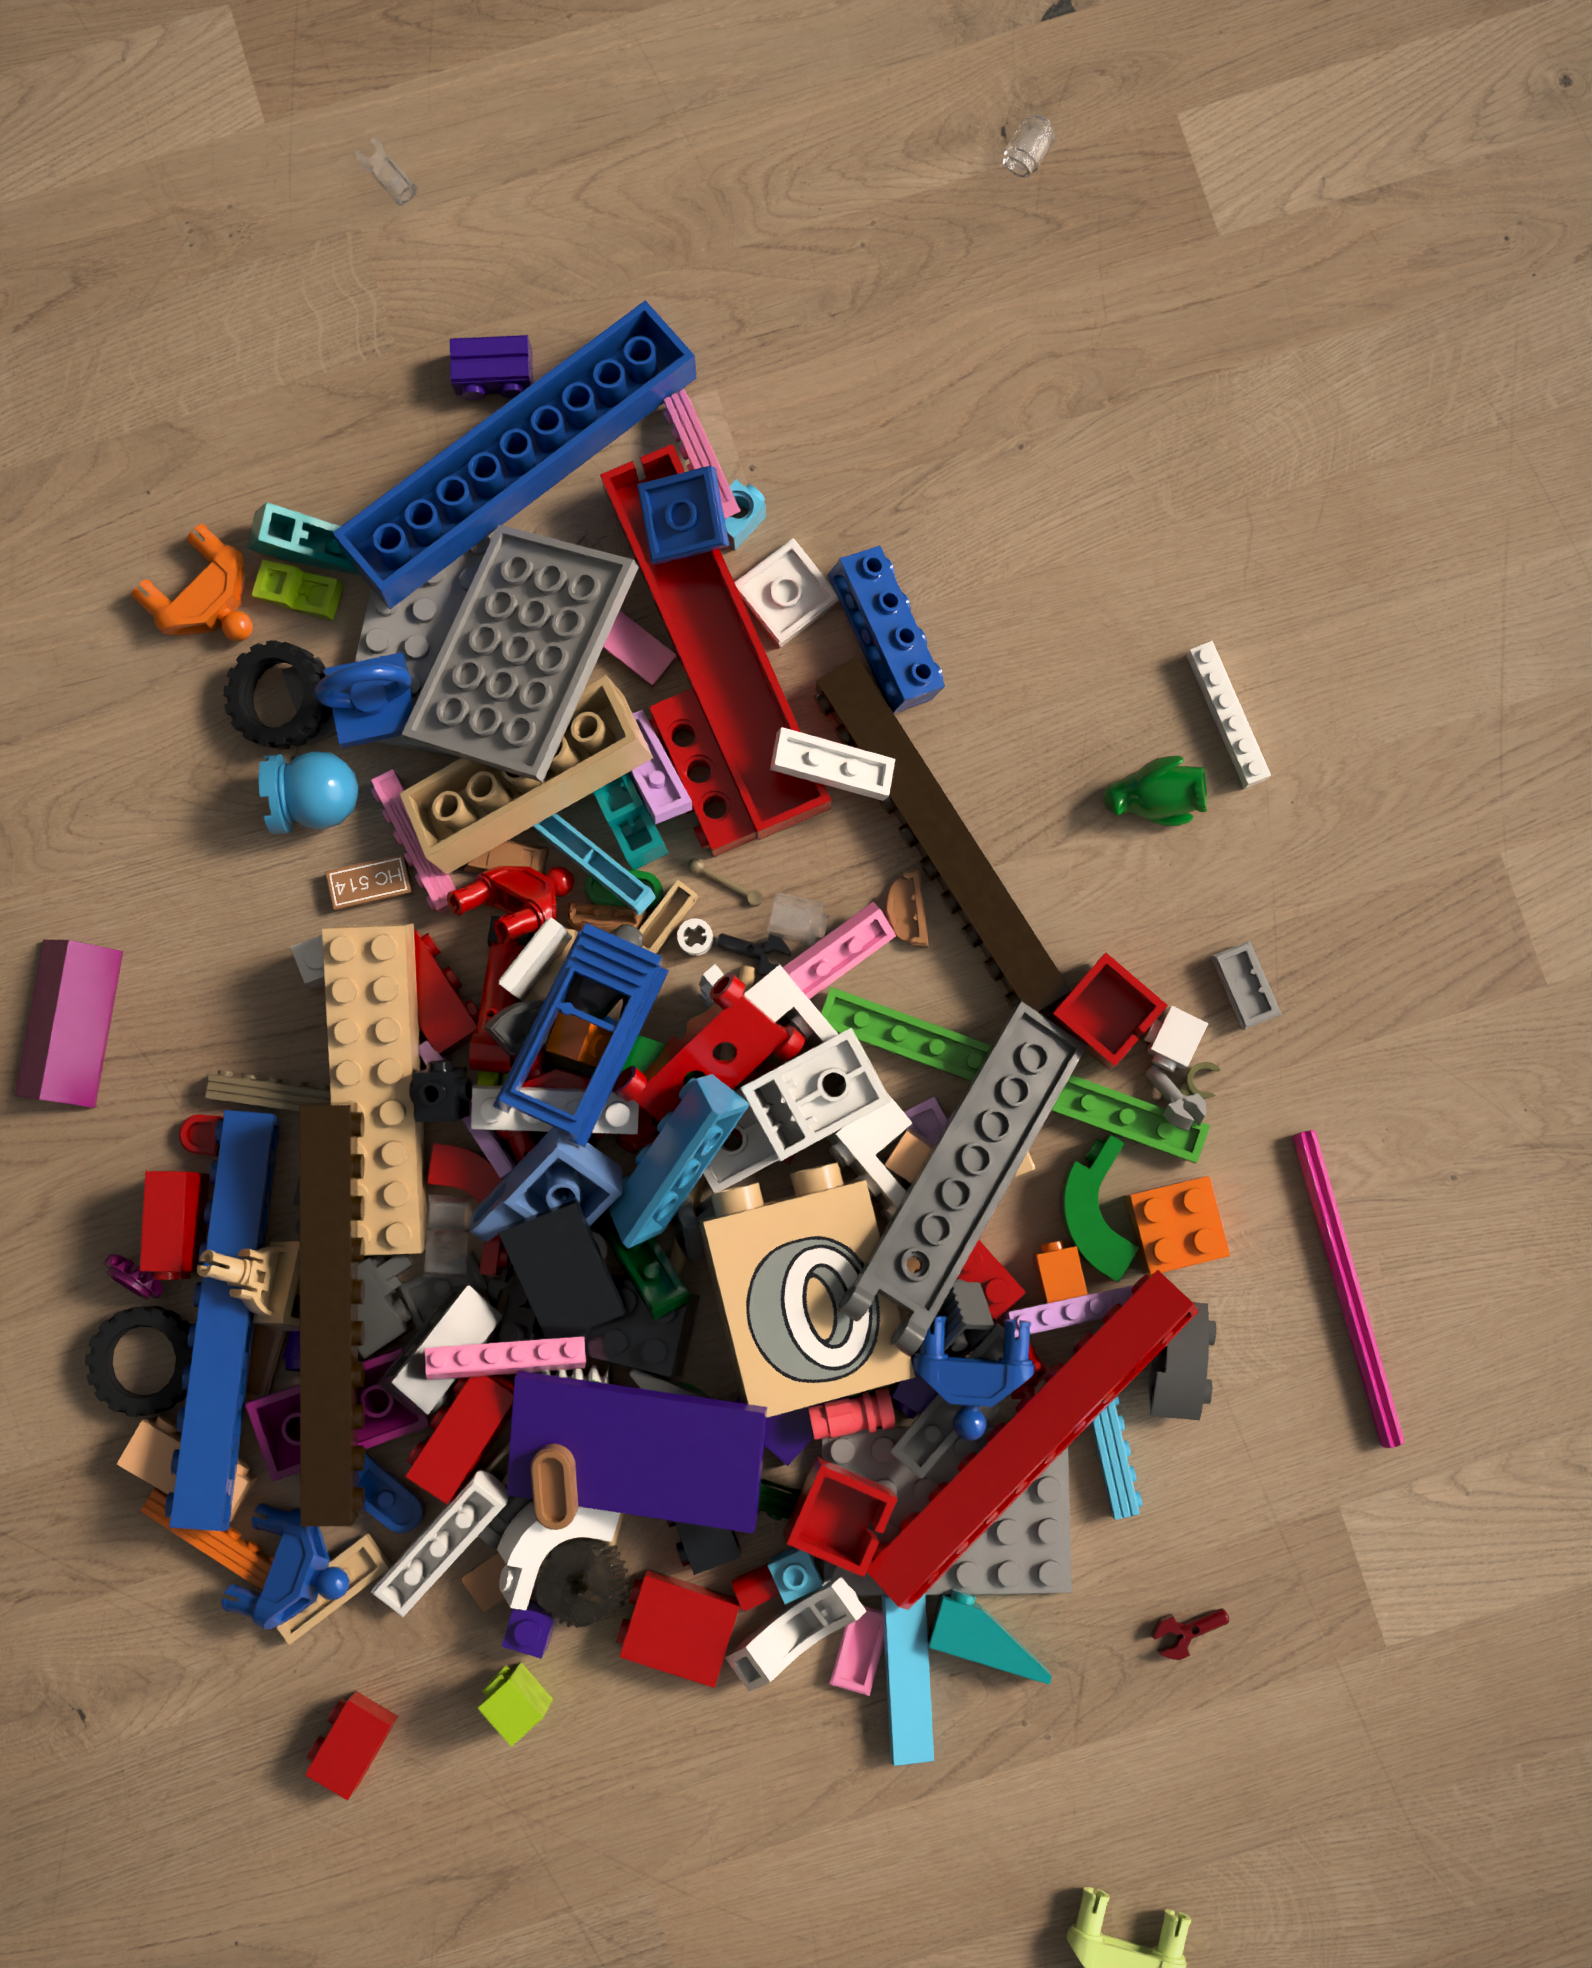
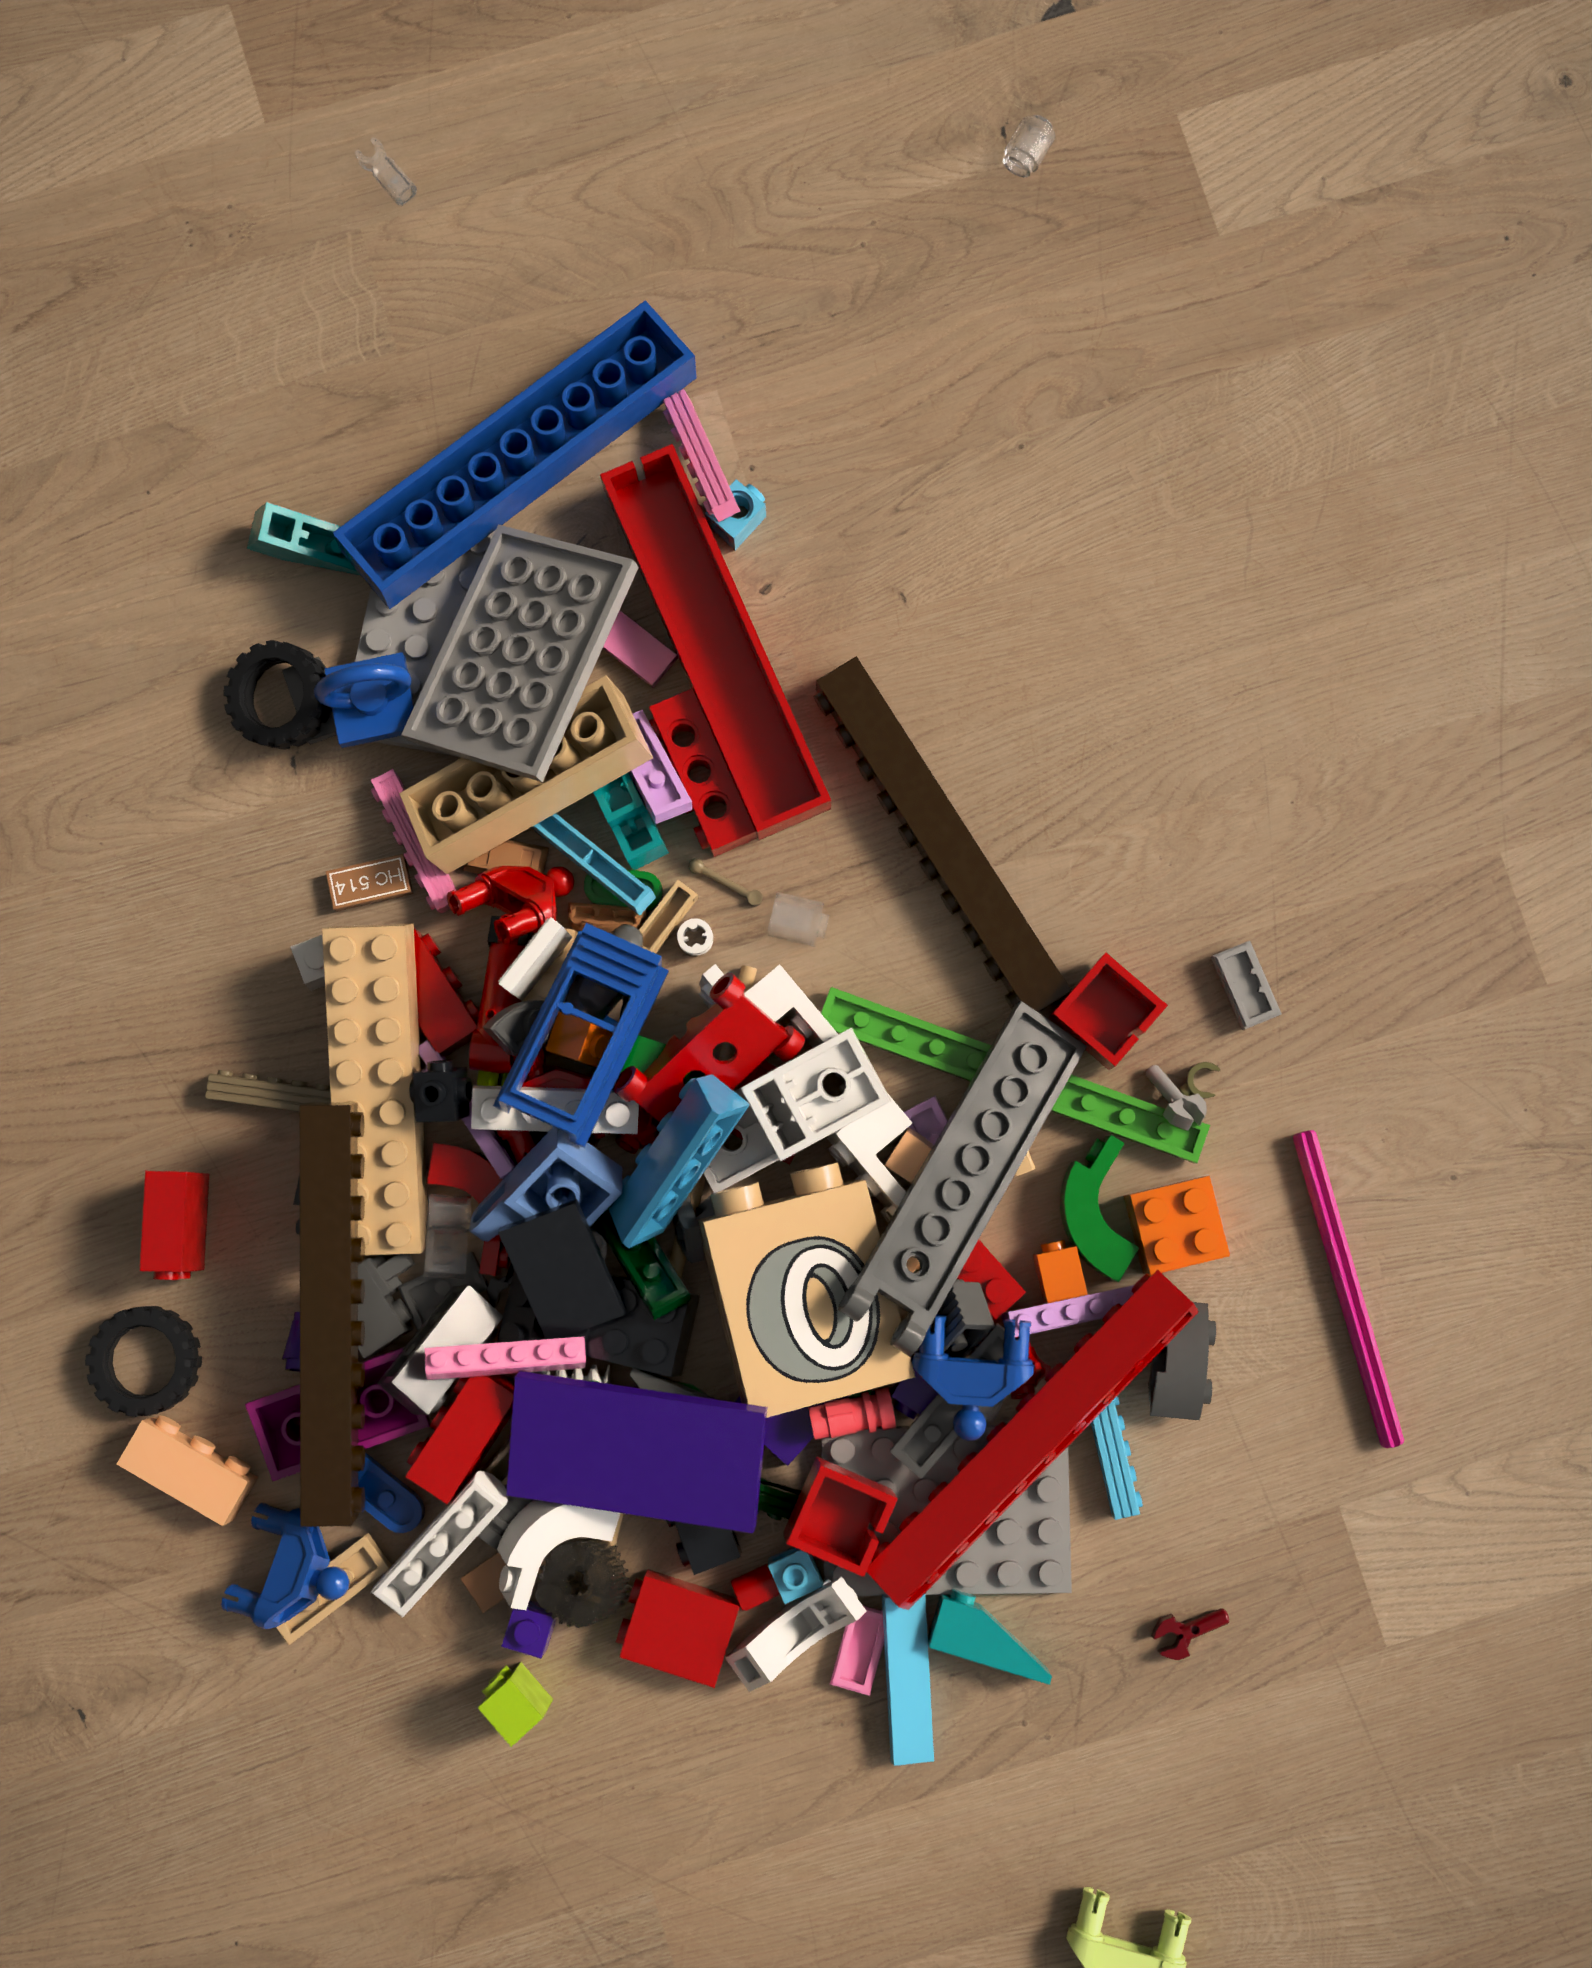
(69, 1023): magenta slope -> none
(130, 1277): magenta gear -> none
(198, 1134): red tile -> none
(210, 597): orange connector -> none
(223, 1546): orange piece -> none
(224, 1327): blue brick -> none
(264, 1359): medium nougat tile -> none
(268, 1278): tan brick -> none
(297, 590): lime slope -> none
(310, 790): dark azure tile -> none
(350, 1745): red piece -> none
(491, 366): dark purple brick -> none
(554, 1486): medium nougat tile -> none
(683, 515): blue tile -> none
(754, 950): black bar -> none
(786, 593): white tile -> none
(832, 764): white plate -> none
(840, 950): bright pink plate -> none
(886, 629): blue brick -> none
(906, 909): medium nougat tile -> none
(1160, 792): green animal -> none
(1174, 1039): white brick -> none
(1228, 714): white piece -> none

